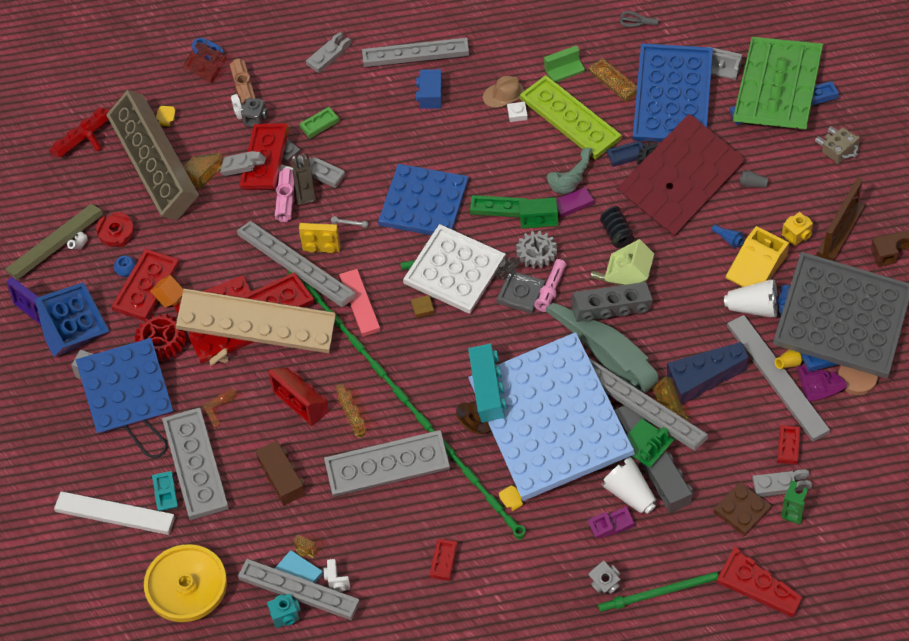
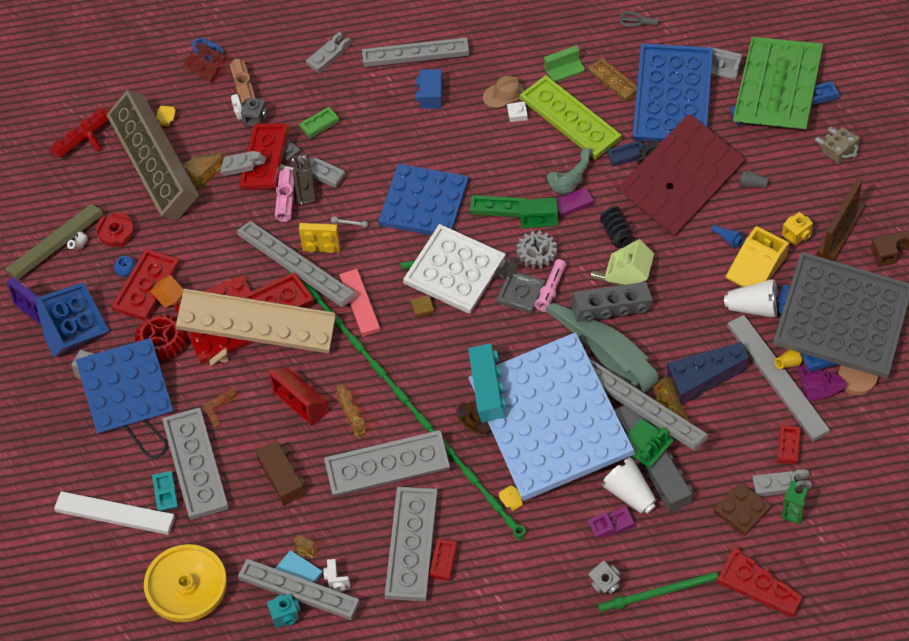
(411, 544): none -> light grey plate

